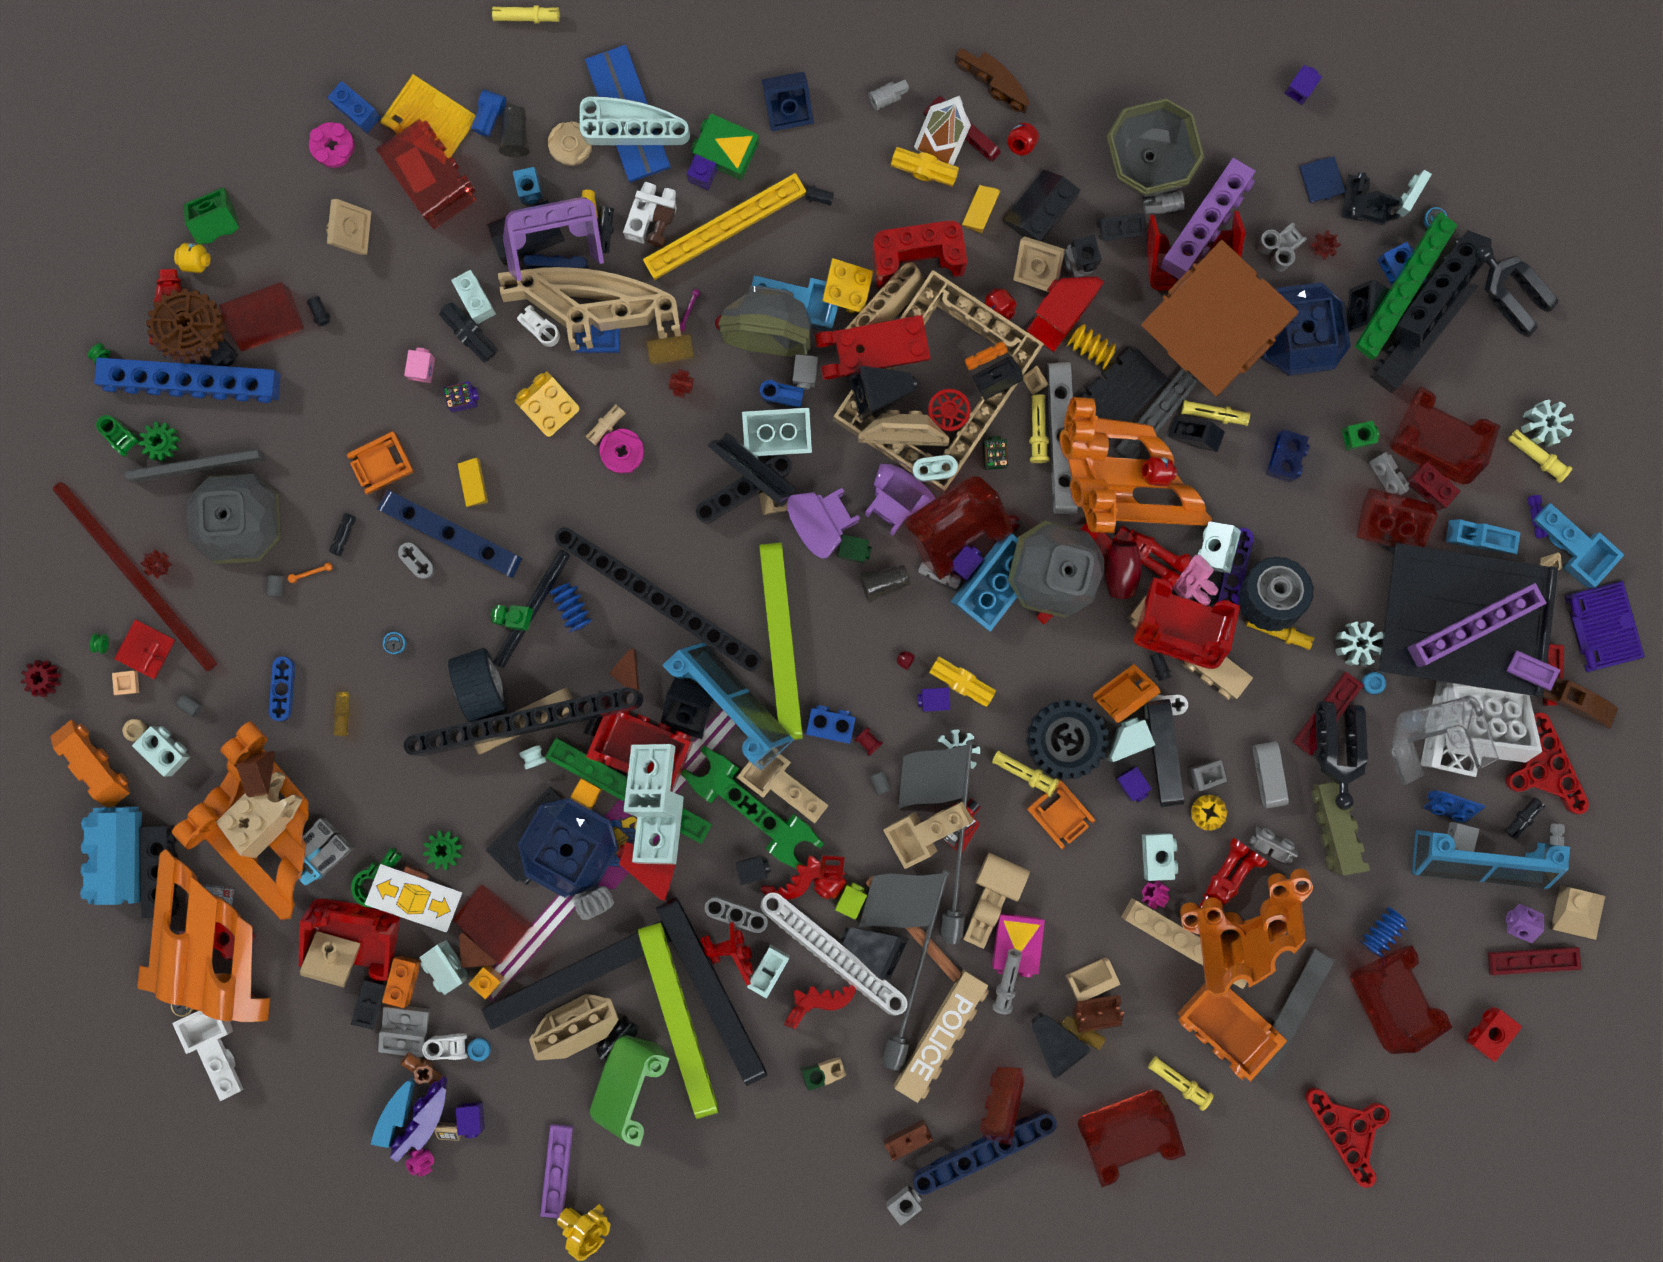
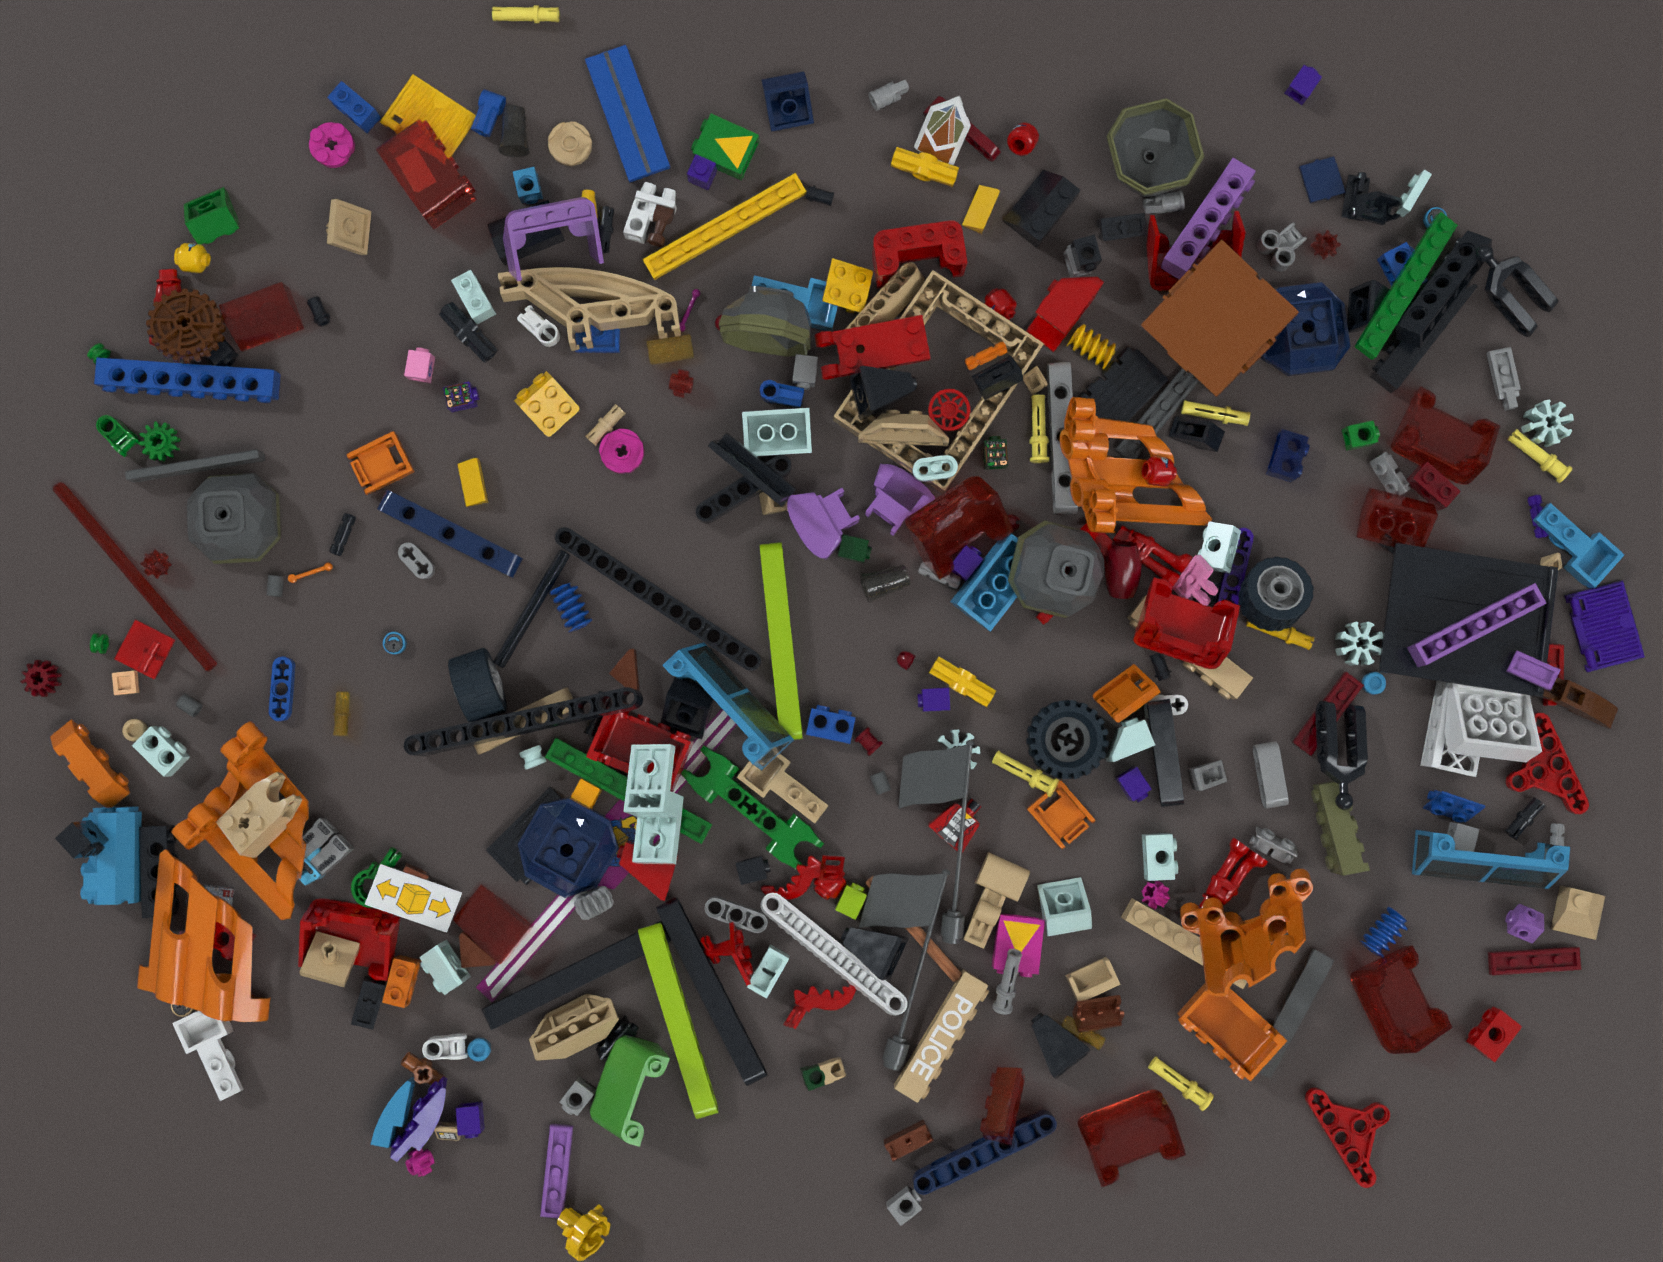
(82, 839): none -> black brick
(257, 773): copper slope -> none
(403, 1030): light grey slope -> none
(434, 850): green gear -> none
(486, 981): light orange brick -> none
(517, 617): green plate -> none
(539, 261): dark blue hinge -> none
(584, 1089): none -> light grey brick
(626, 116): light aqua beam -> none
(914, 839): tan plate -> none
(1002, 83): reddish brown slope -> none
(1038, 263): tan tile -> none
(1064, 906): none -> light aqua slope
(1199, 815): yellow gear -> none
(1457, 717): clear windscreen -> none
(1482, 536): dark azure slope -> none
(1504, 376): none -> light grey hinge

